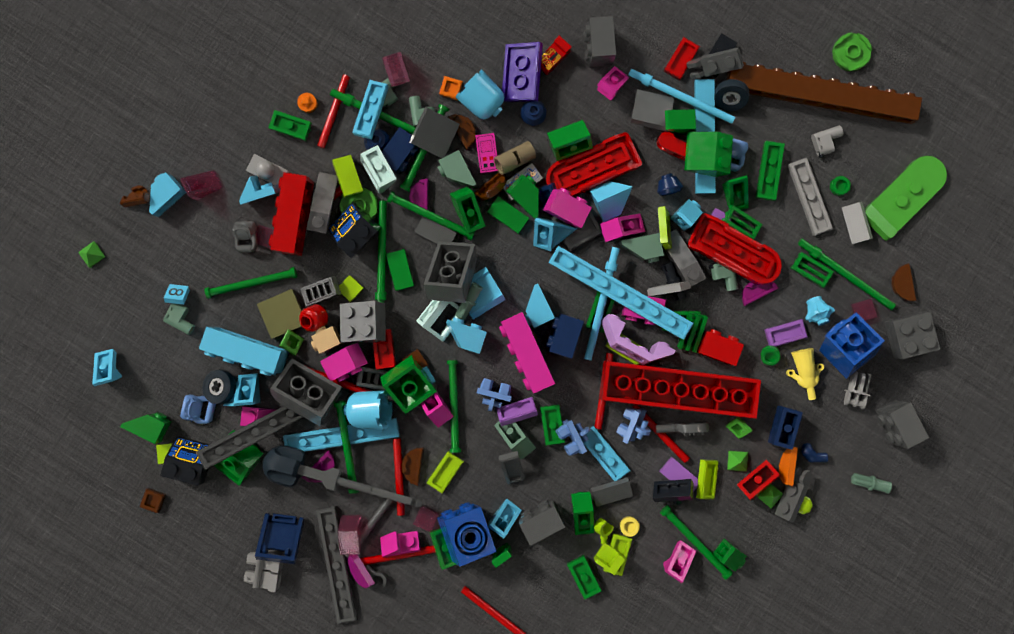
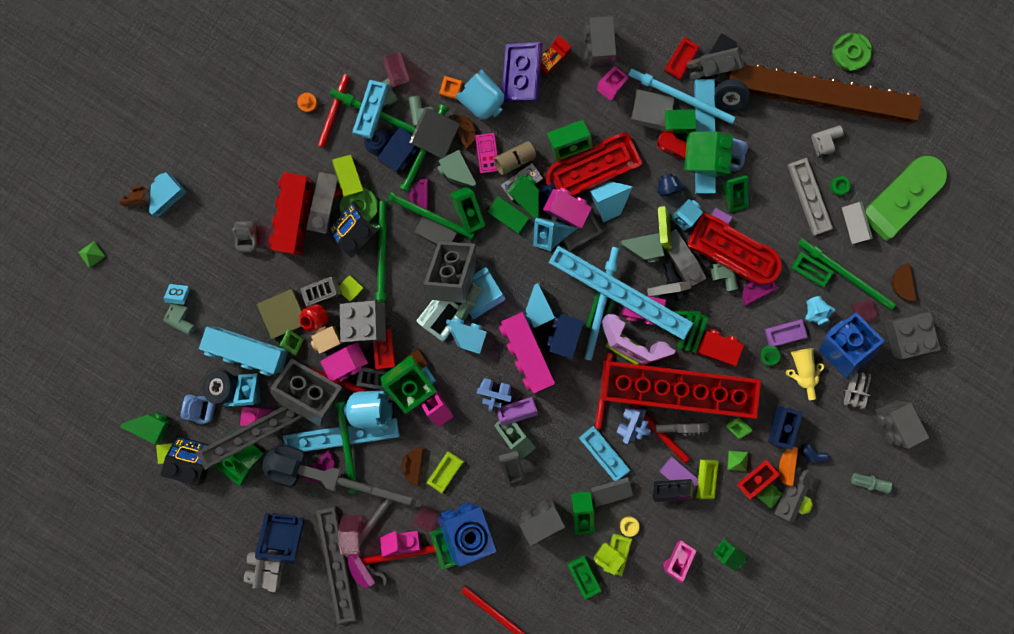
(105, 367): medium azure slope -> none
(152, 500): reddish brown tile -> none
(201, 184): clear pink slope -> none
(250, 283): green bar -> none
(255, 191): medium azure slope -> none
(265, 169): light grey tile -> none
(290, 125): green plate -> none
(377, 169): light aqua tile -> none
(398, 474): red bar -> none
(400, 270): green tile -> none
(454, 406): green bar -> none
(491, 187): reddish brown tile -> none
(501, 555): green tile -> none
(504, 518): medium azure slope -> none
(536, 117): dark blue cone -> none
(551, 421): green plate -> none
(569, 429): medium blue hips -> none
(603, 531): lime piece -> none
(622, 227): dark pink slope -> none
(726, 573): green bar -> none
(728, 215): green tile -> none
(770, 170): green plate -> none

